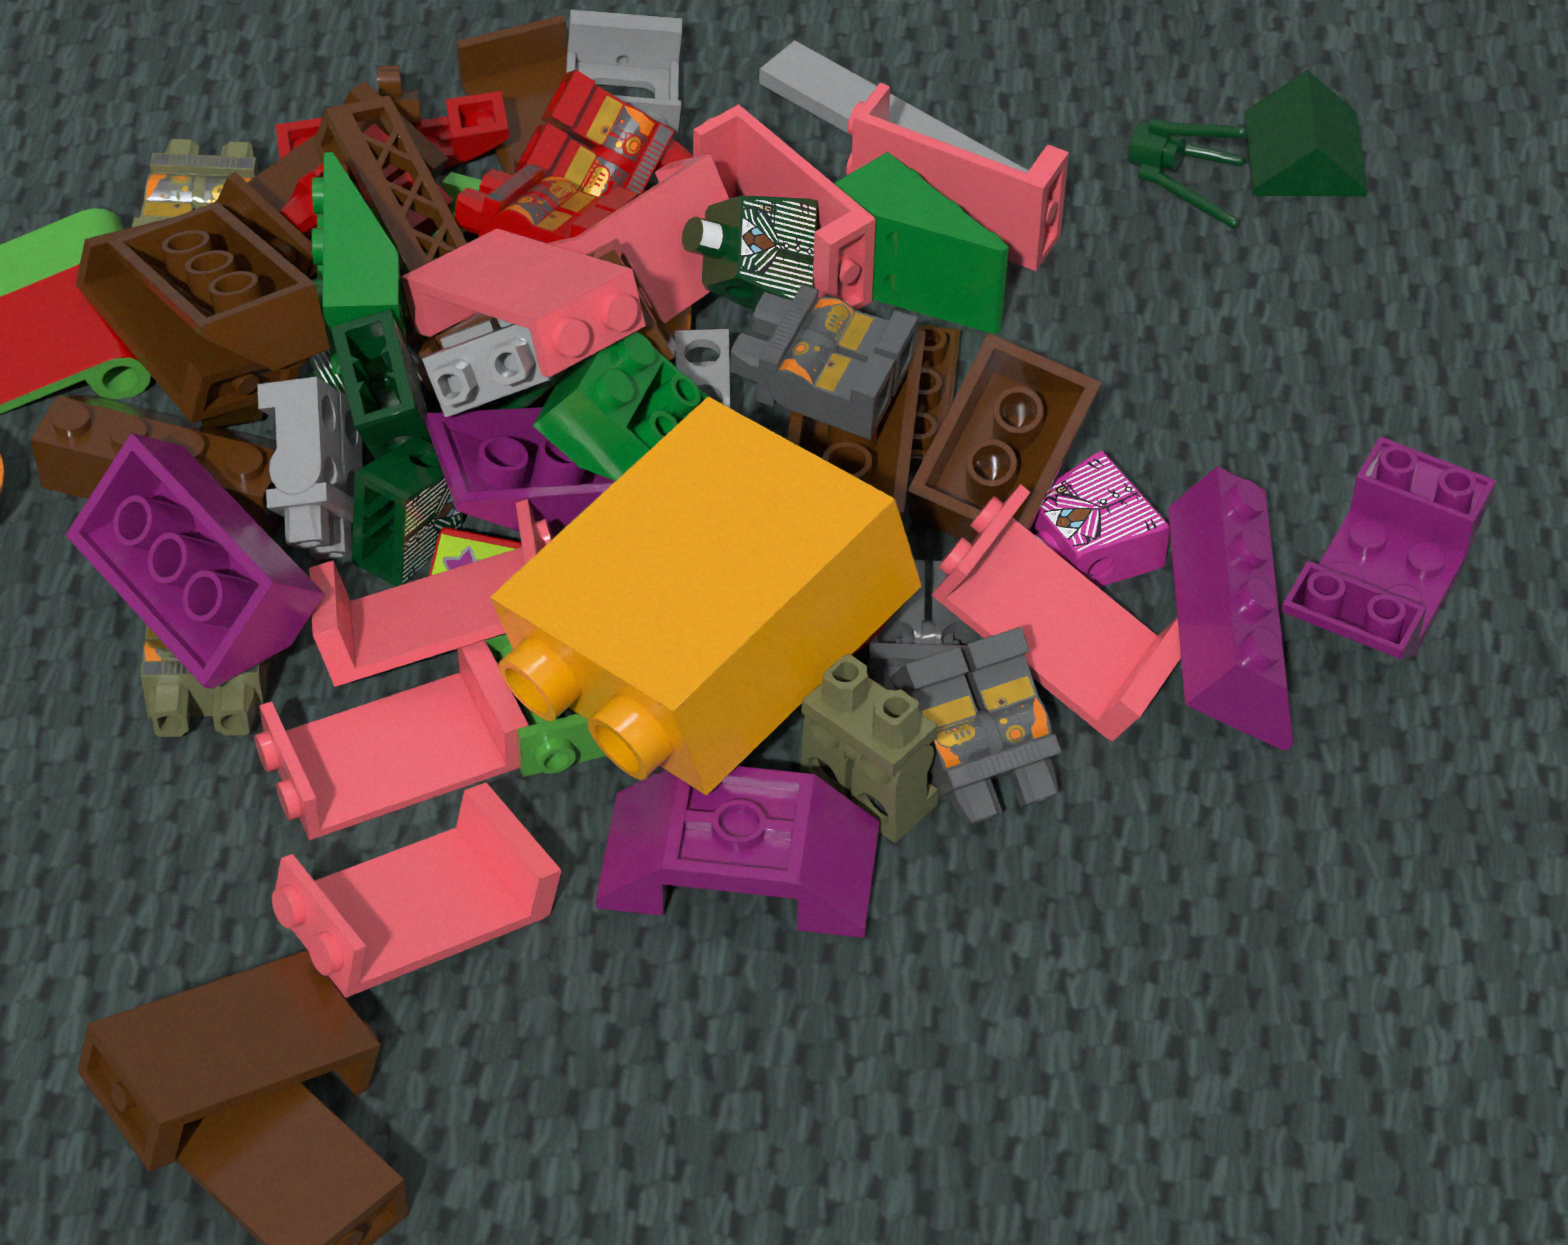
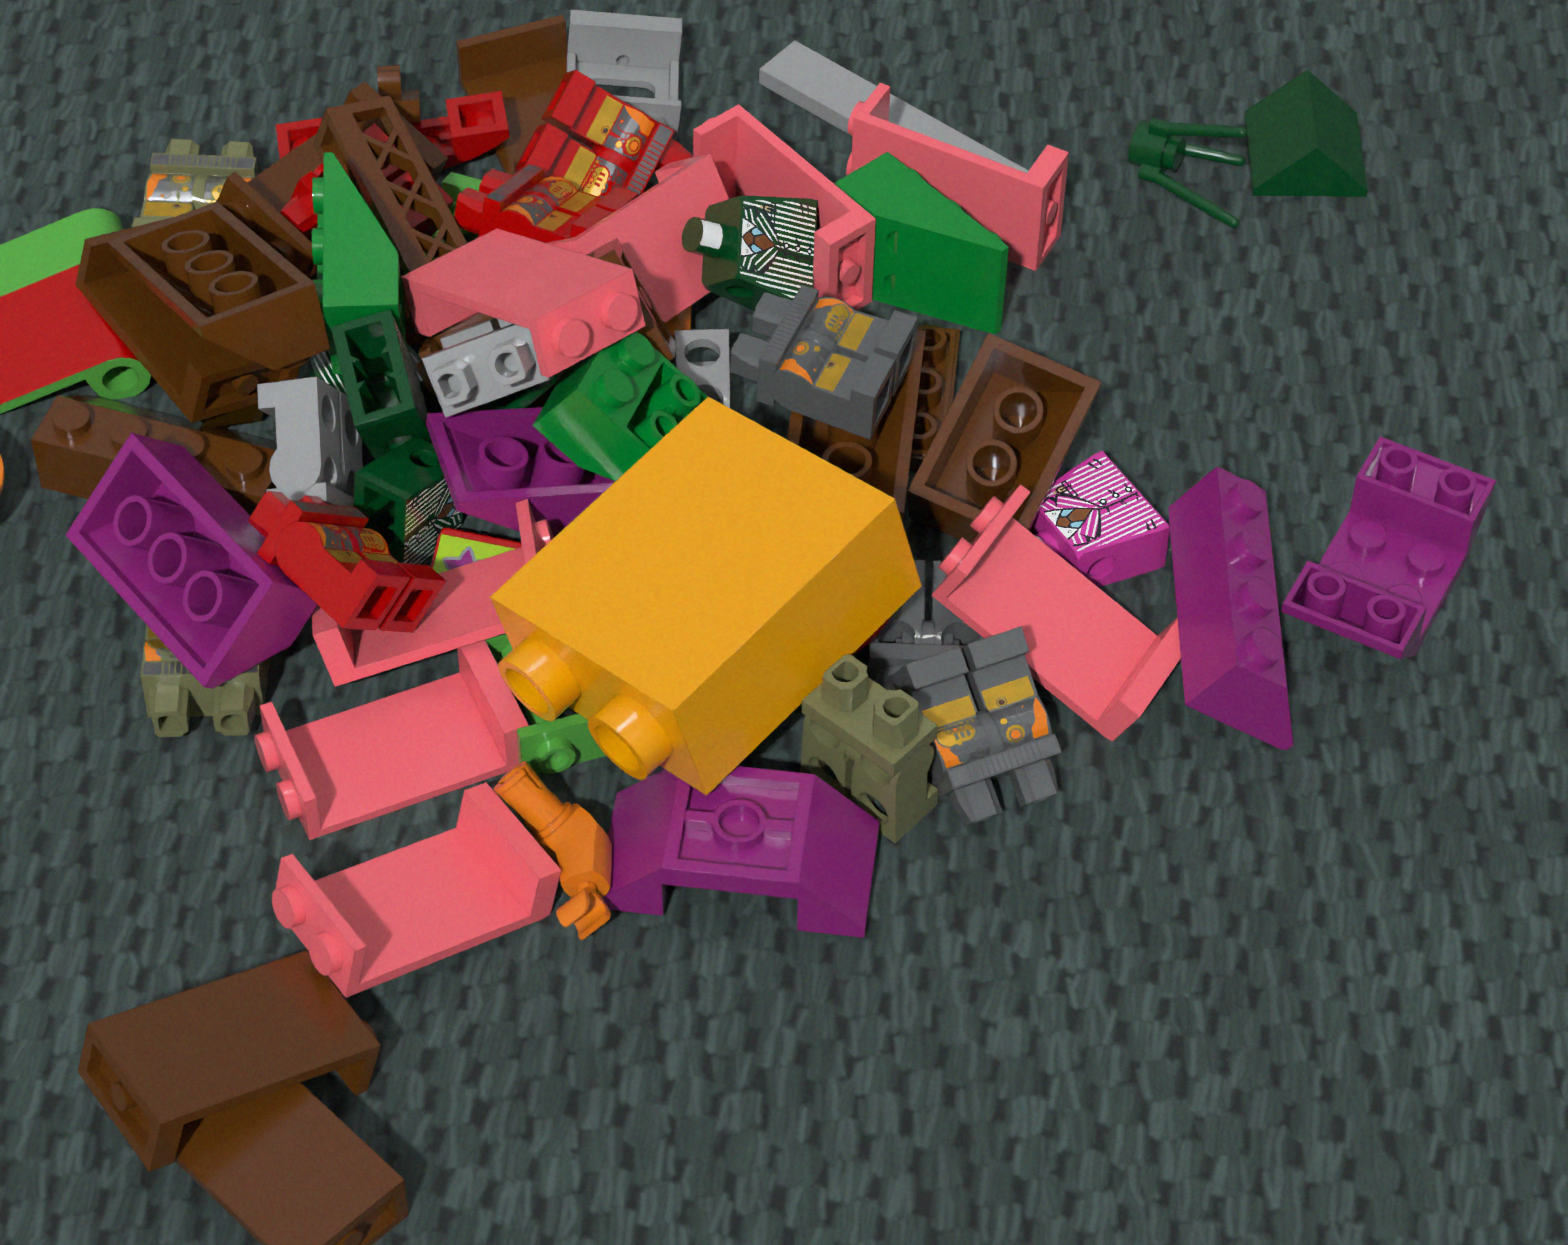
(343, 563): none -> red hips
(572, 842): none -> orange arm

